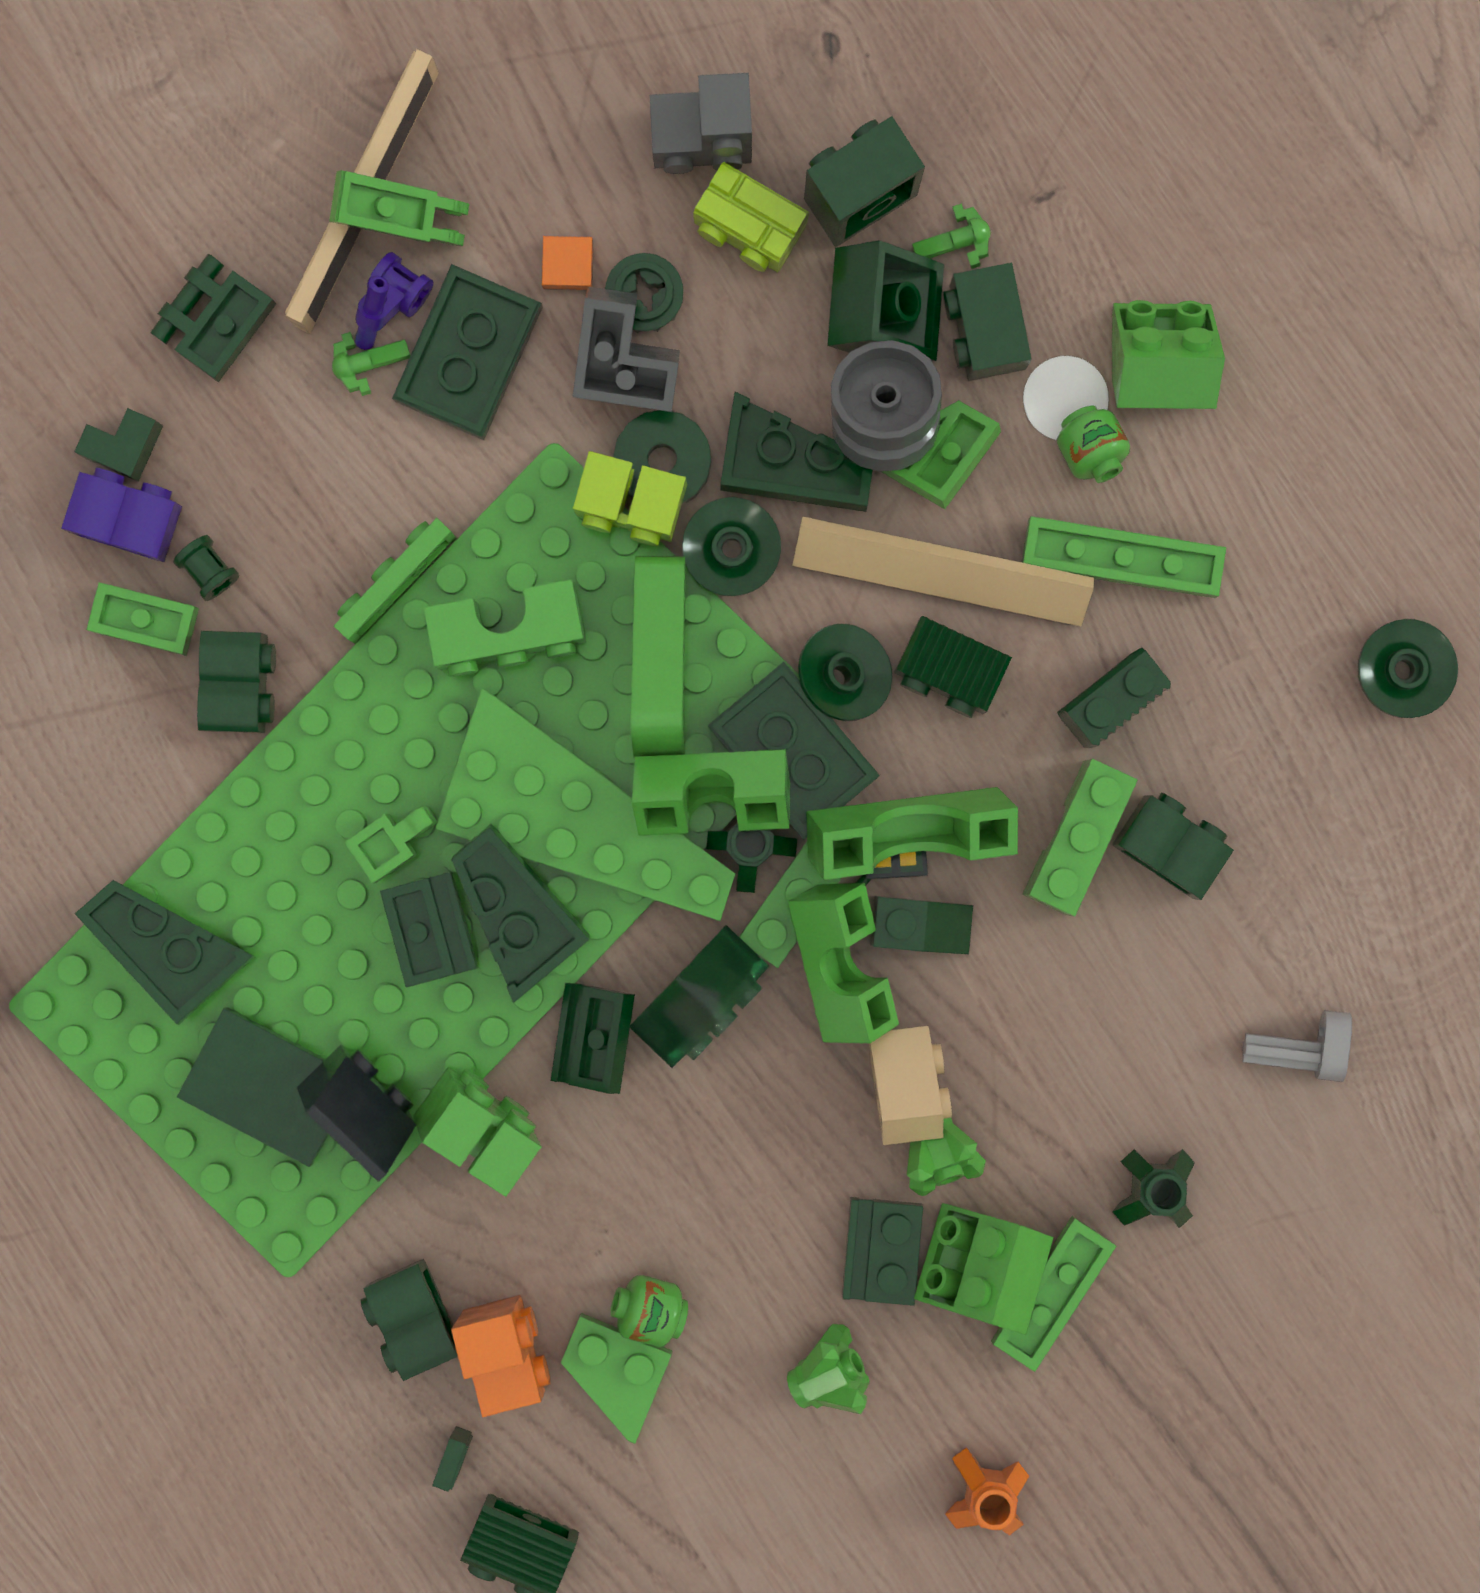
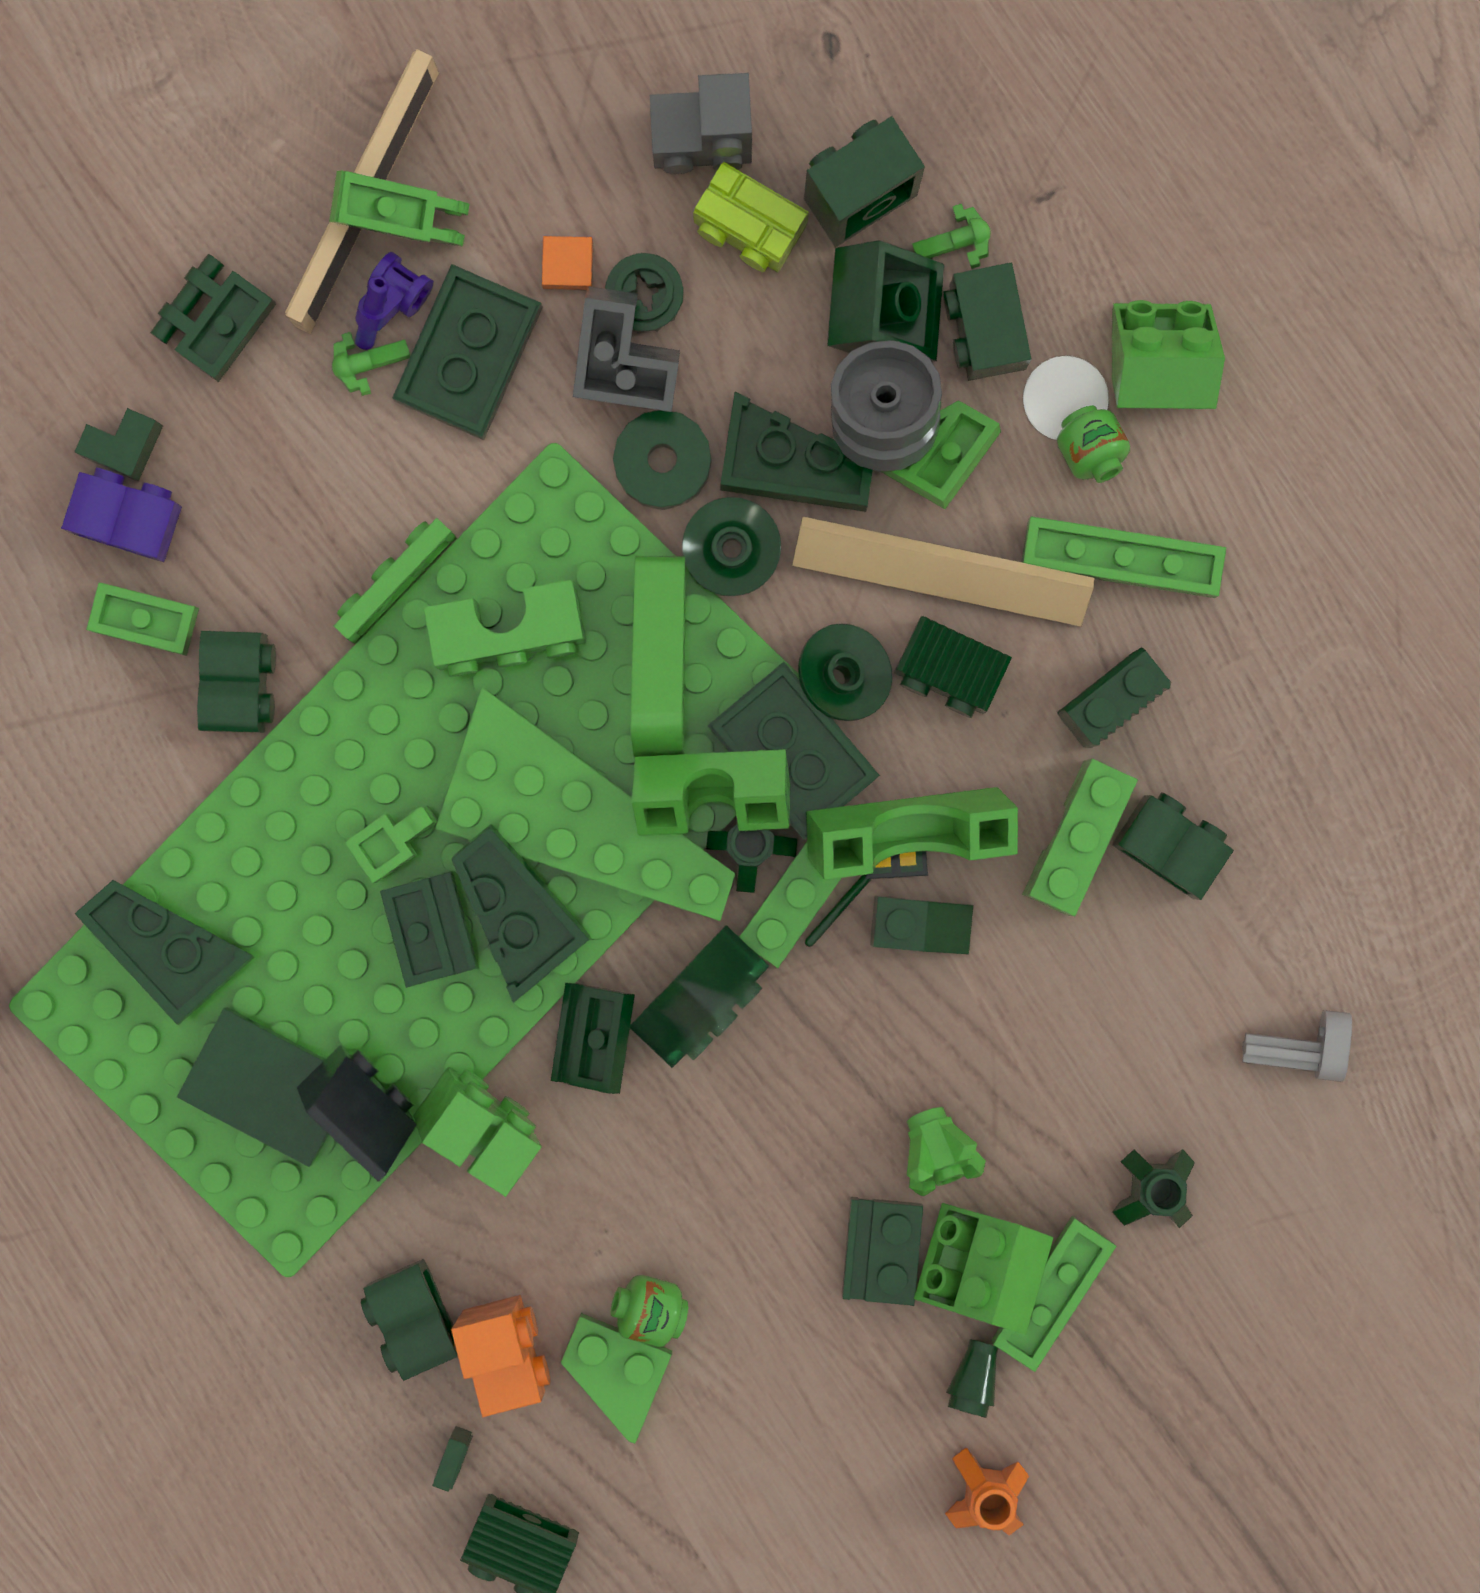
(206, 567): dark green bush -> none
(605, 492): lime piece -> none
(830, 1374): bright green rock -> none
(845, 1000): bright green arch -> none
(907, 1086): tan brick -> none
(974, 1381): none -> dark green cone
(1431, 666): dark green dish -> none

